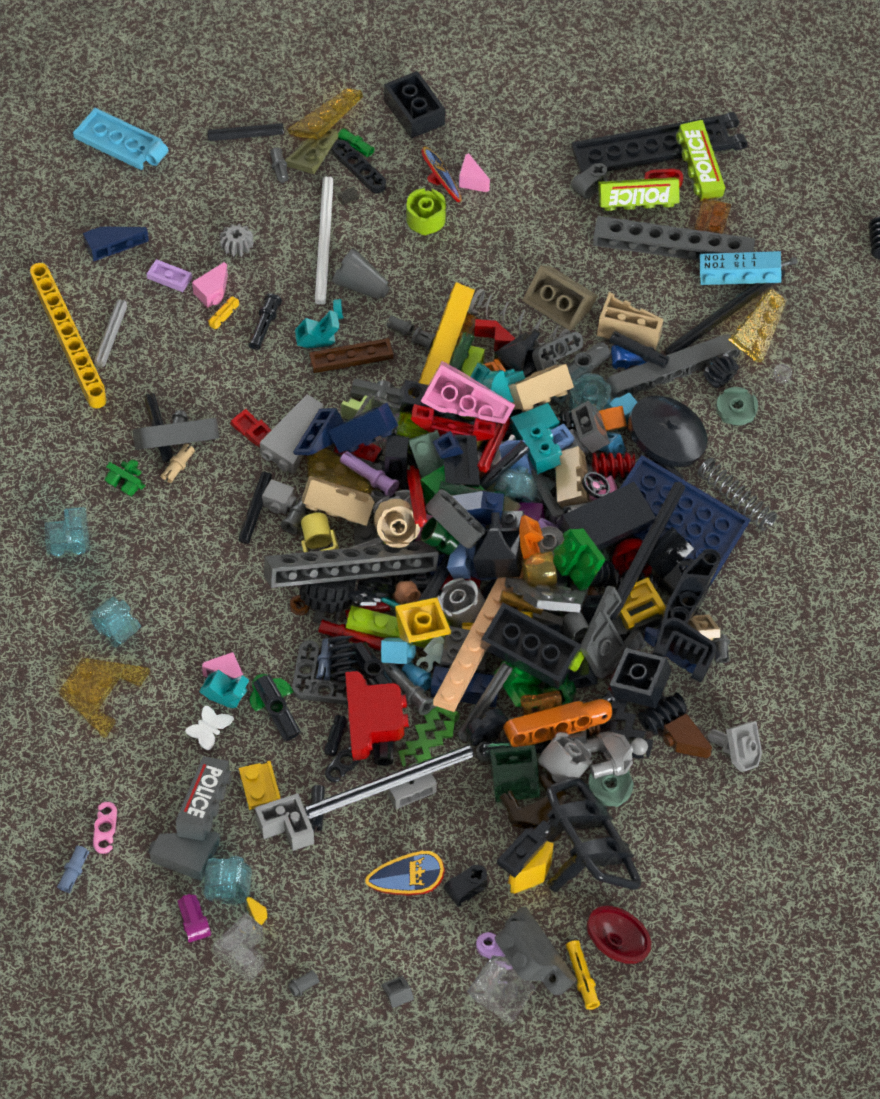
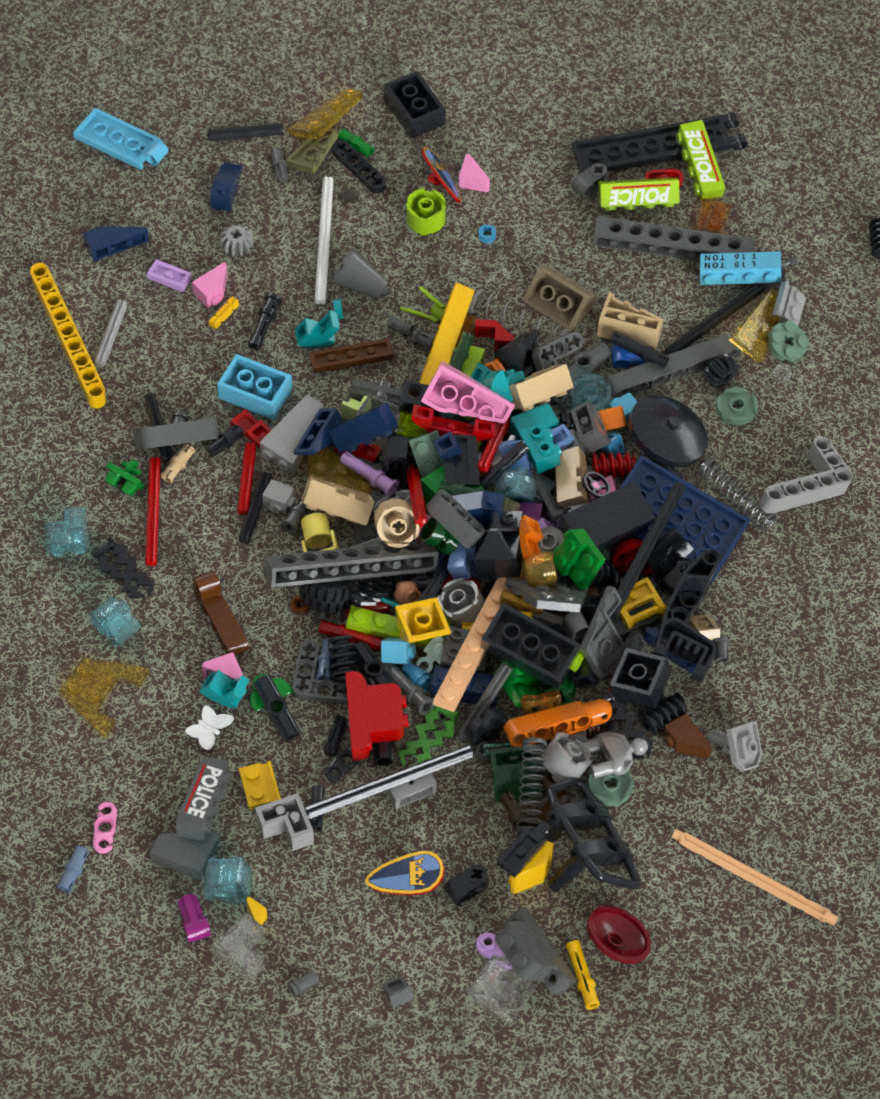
(127, 576): none -> black piece
(152, 512): none -> red axle
(208, 591): none -> reddish brown beam
(225, 186): none -> dark blue slope
(225, 440): none -> black axle
(246, 478): none -> red axle
(255, 387): none -> medium azure brick
(437, 309): none -> lime plant
(487, 228): none -> dark azure bush
(531, 748): none -> dark grey piece
(755, 877): none -> light nougat piece
(789, 303): none -> light grey plate
(796, 337): none -> sand green plate
(830, 481): none -> light grey beam

